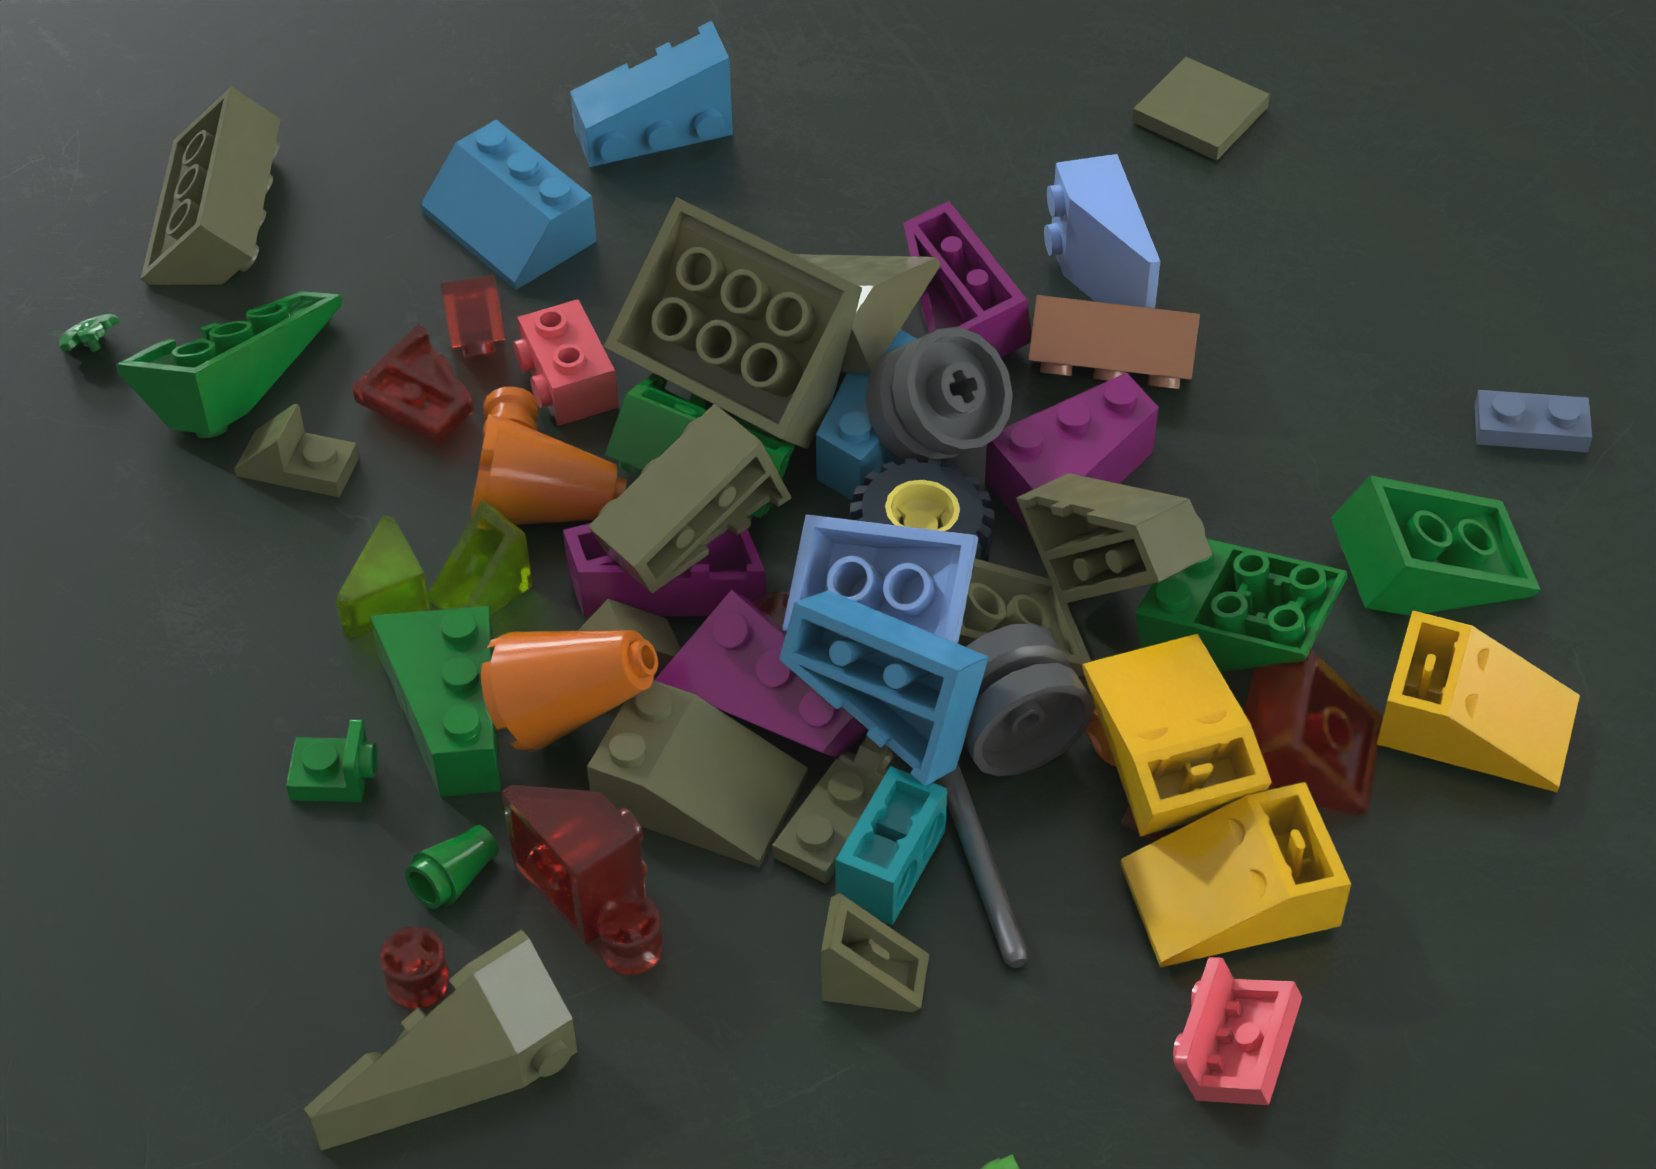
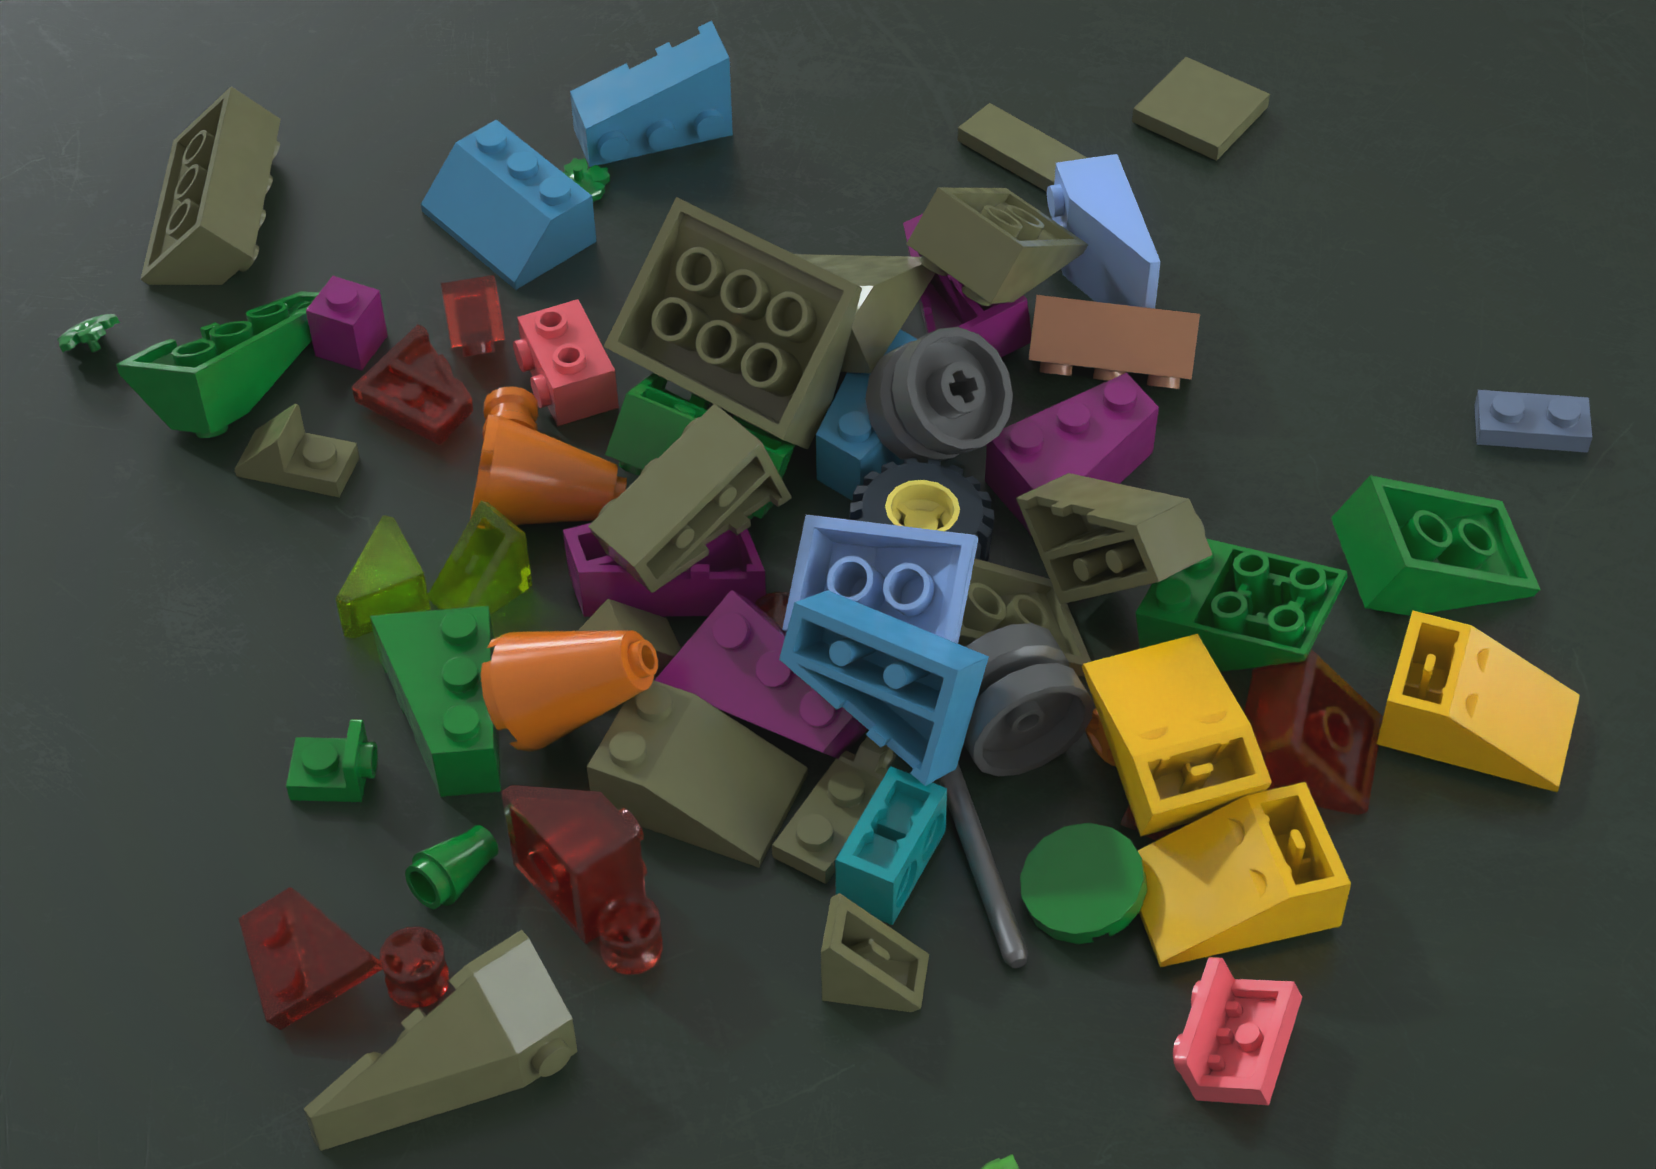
(300, 957): none -> clear red wing
(347, 323): none -> magenta brick
(591, 179): none -> green plant
(991, 242): none -> olive slope
(1015, 145): none -> olive tile
(1083, 883): none -> green tile

